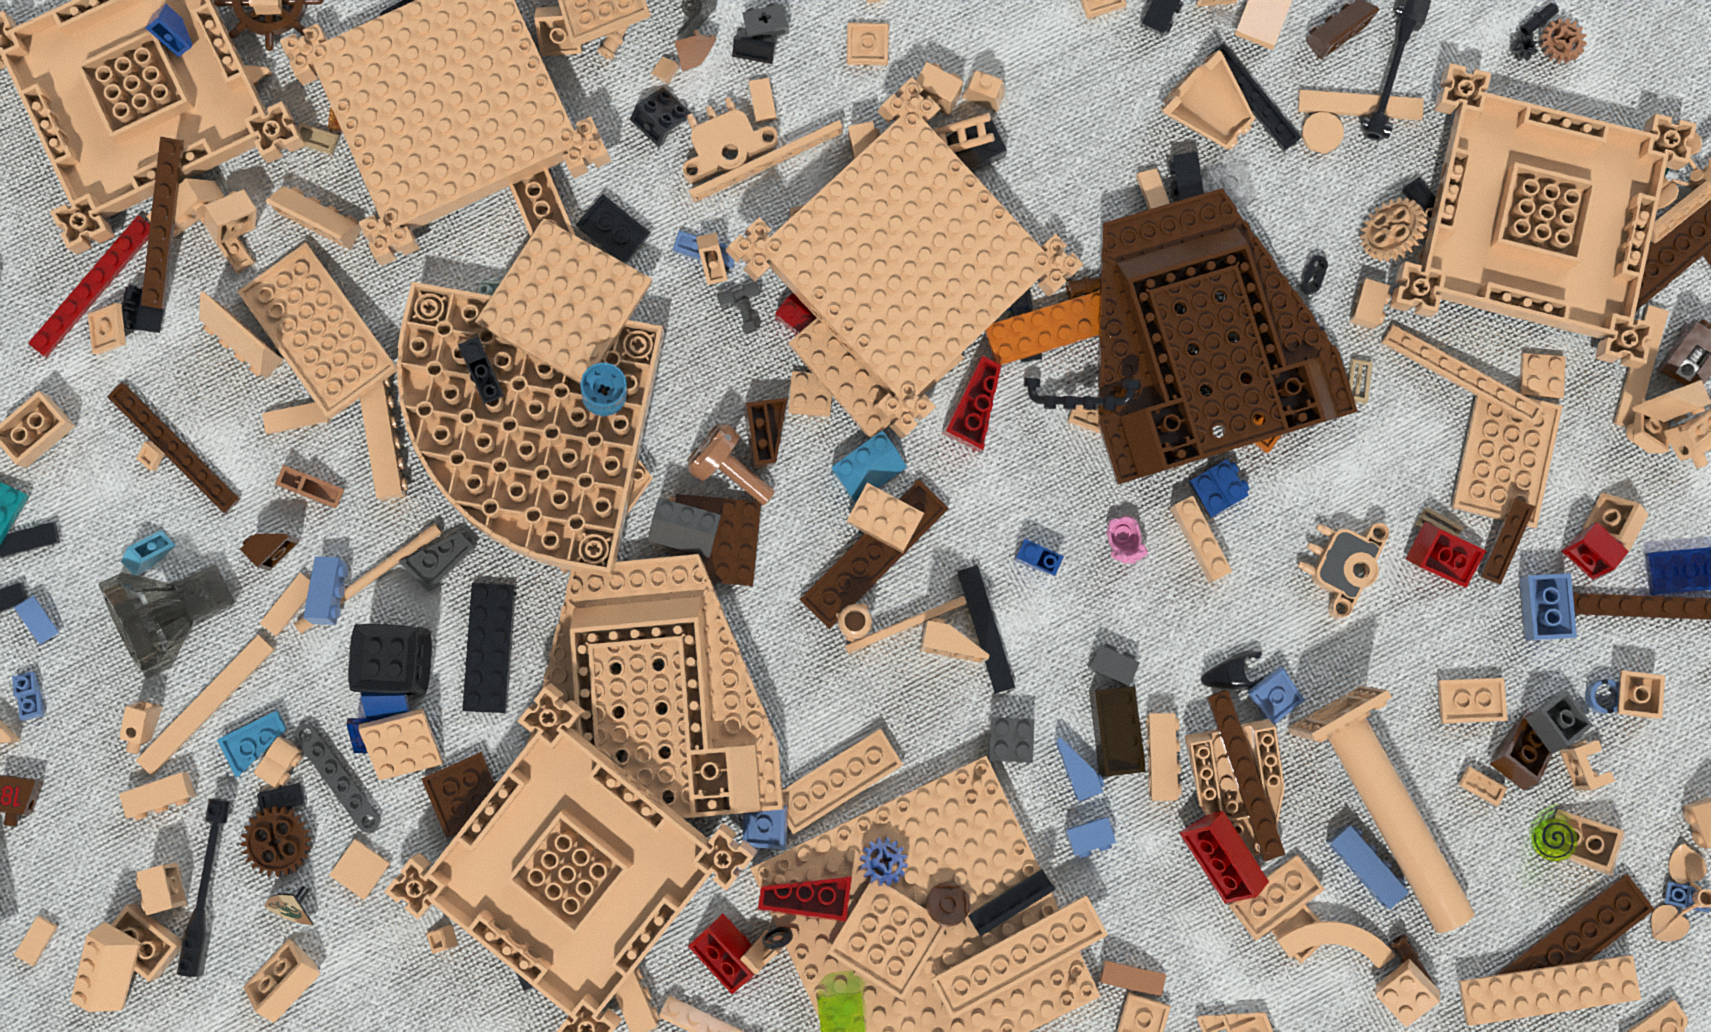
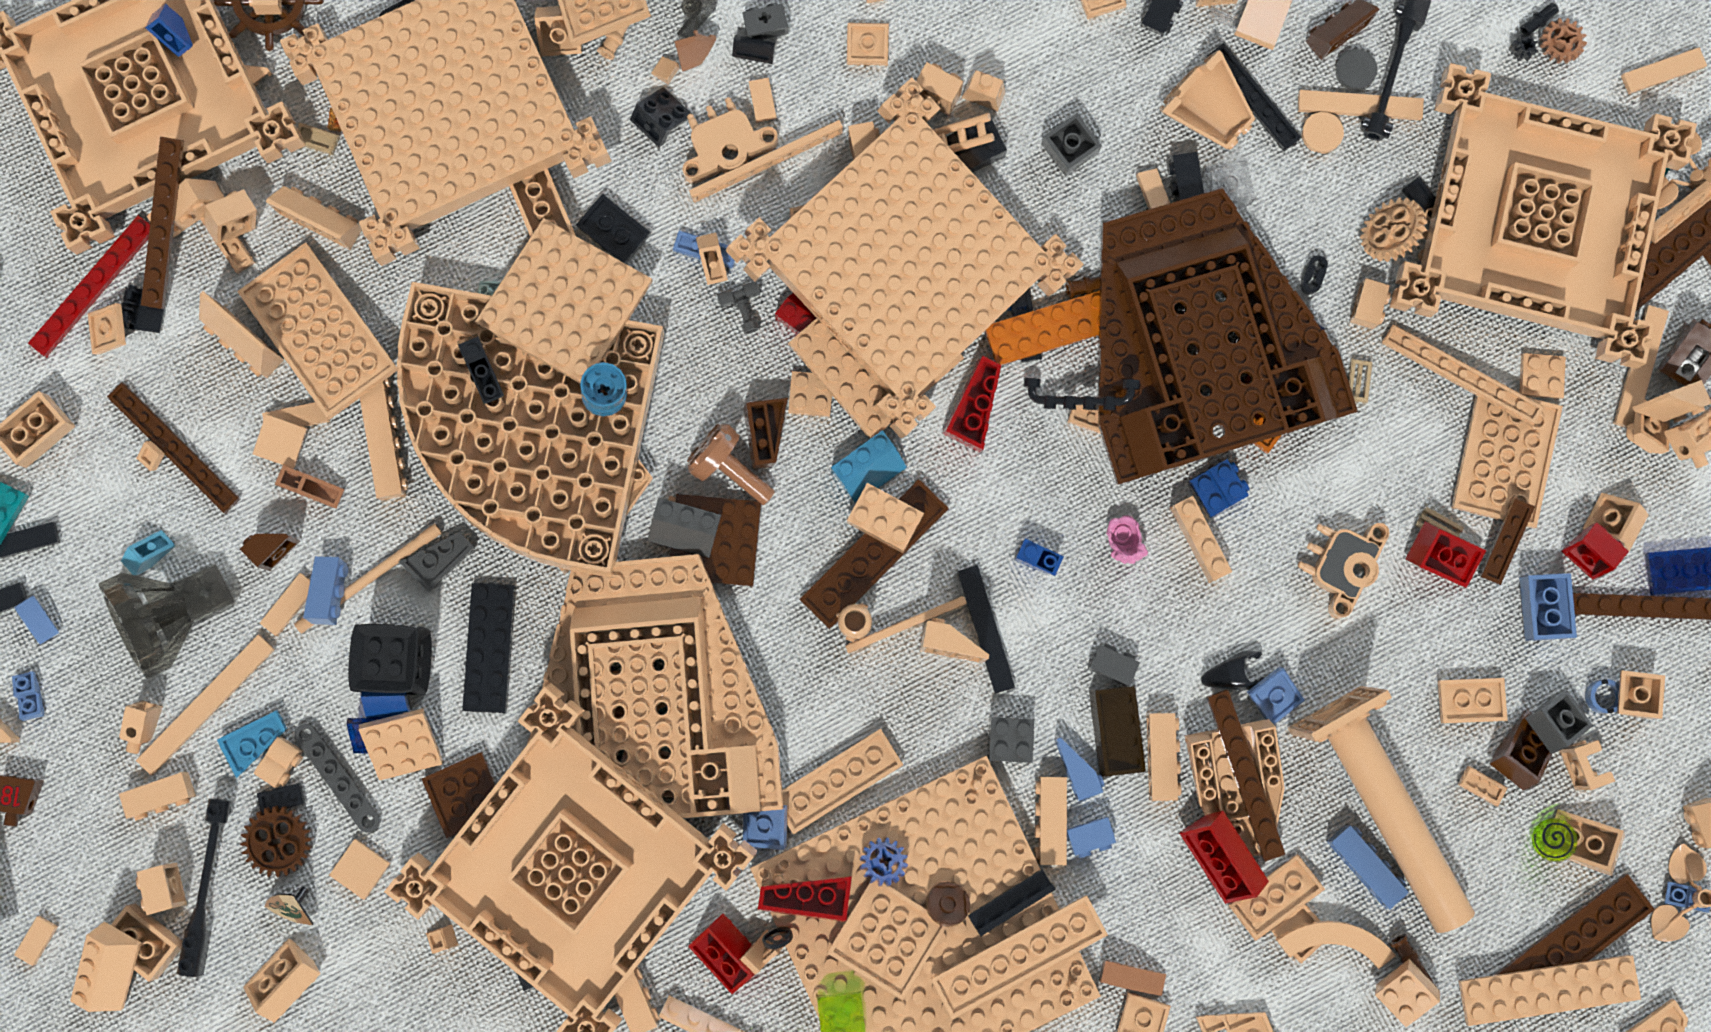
(280, 441): none -> light nougat tile
(1051, 821): none -> light nougat brick
(1071, 144): none -> dark grey brick
(1356, 69): none -> dark grey tile
(1663, 70): none -> light nougat tile

